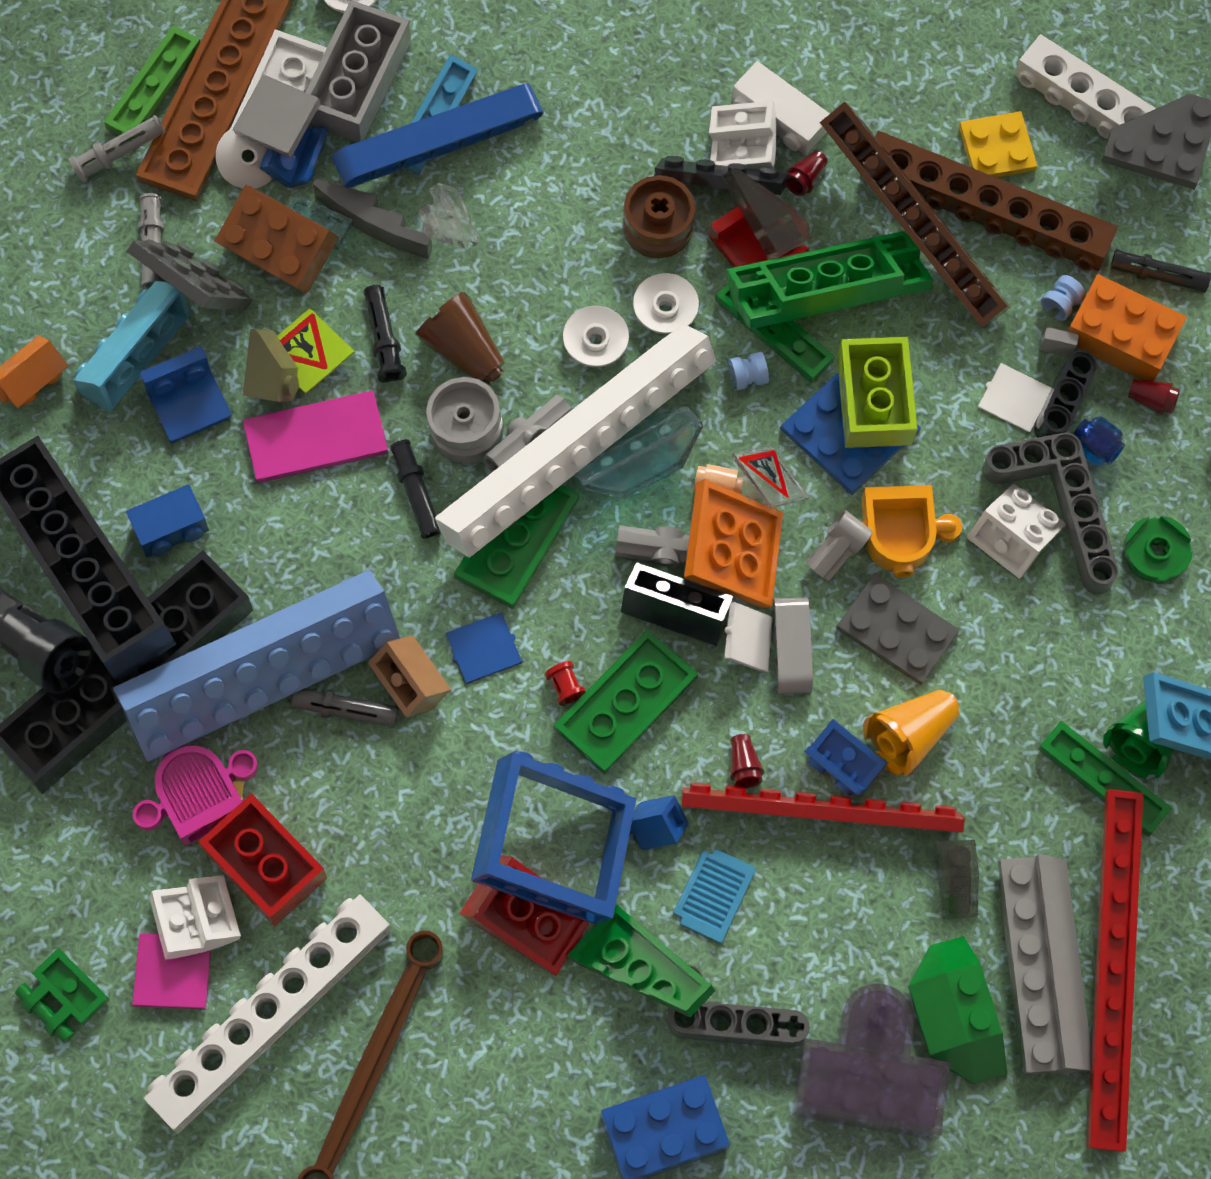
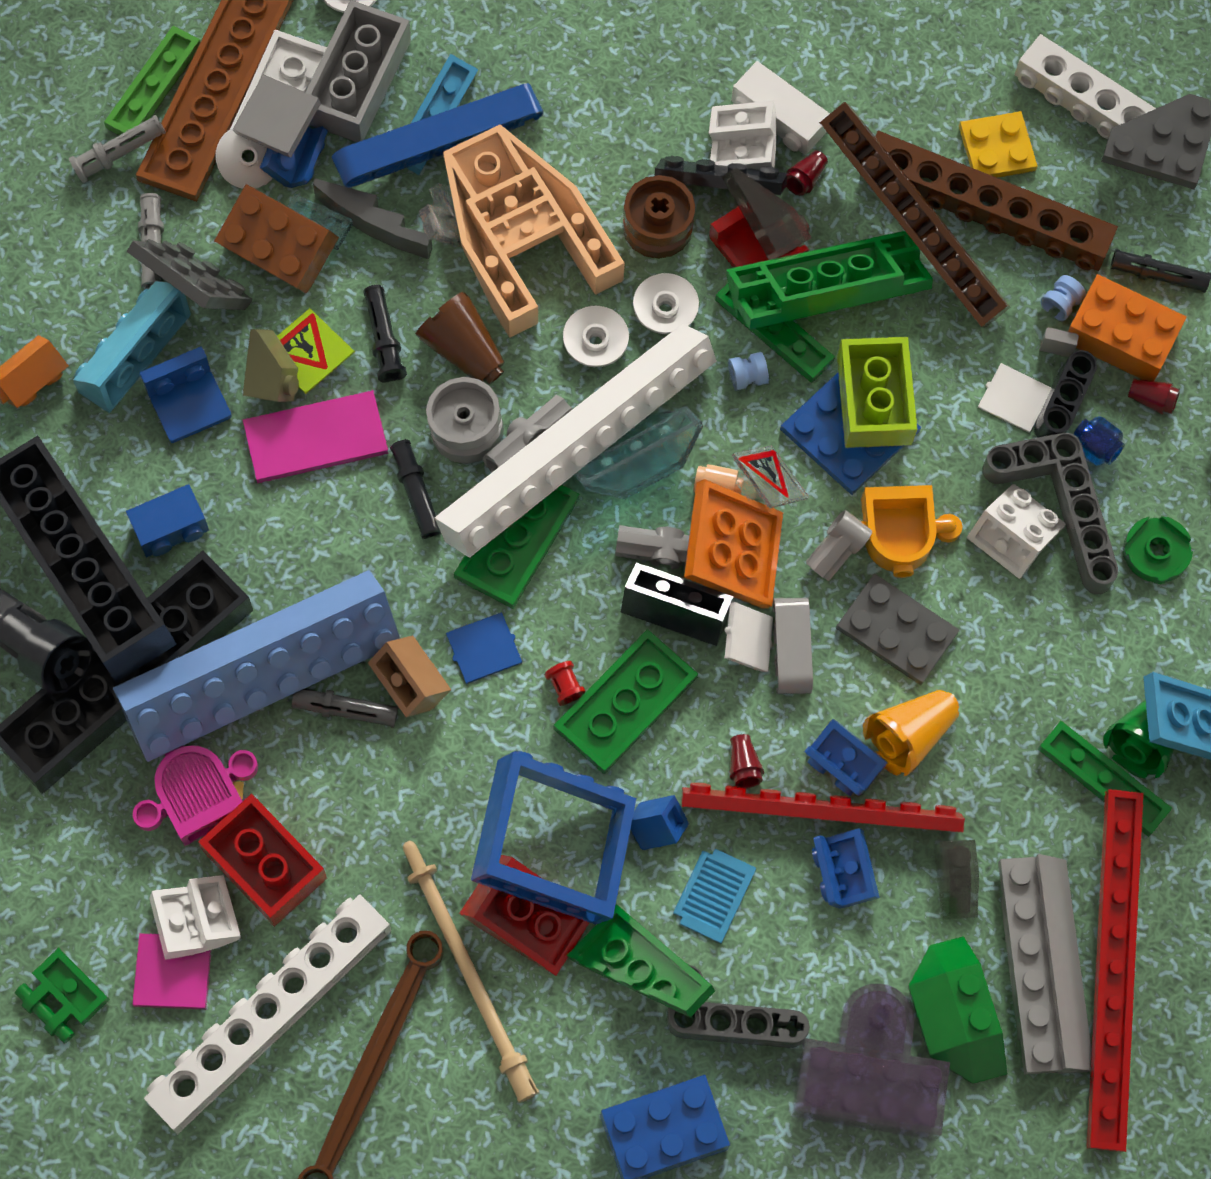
(511, 202): none -> light nougat wedge
(512, 1062): none -> tan bar
(845, 869): none -> blue bracket

